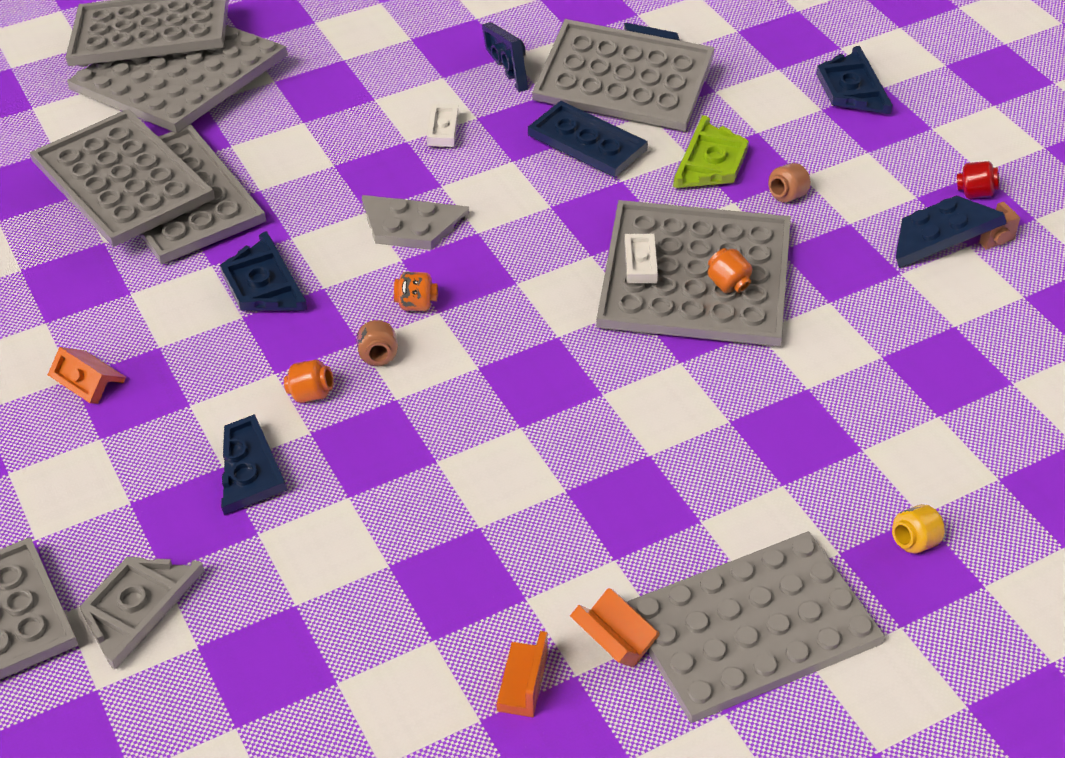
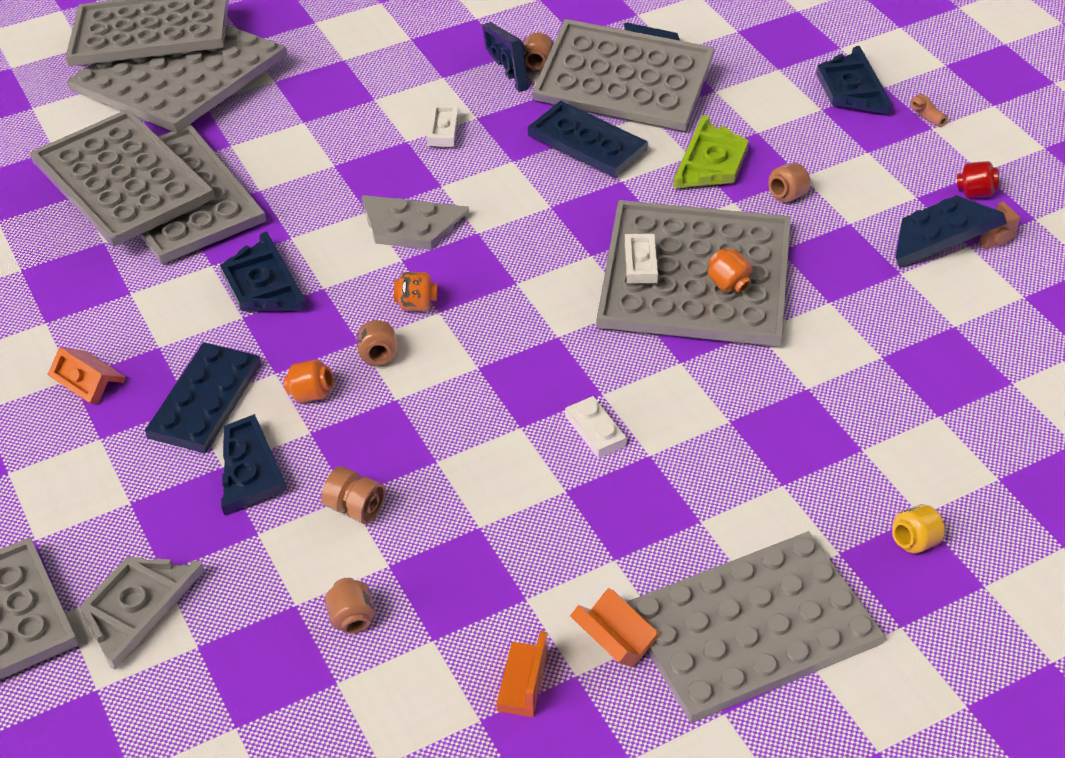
(203, 397): none -> dark blue plate
(350, 492): none -> nougat wheel
(350, 605): none -> nougat head
(537, 50): none -> nougat head
(595, 427): none -> white plate
(926, 109): none -> nougat arm

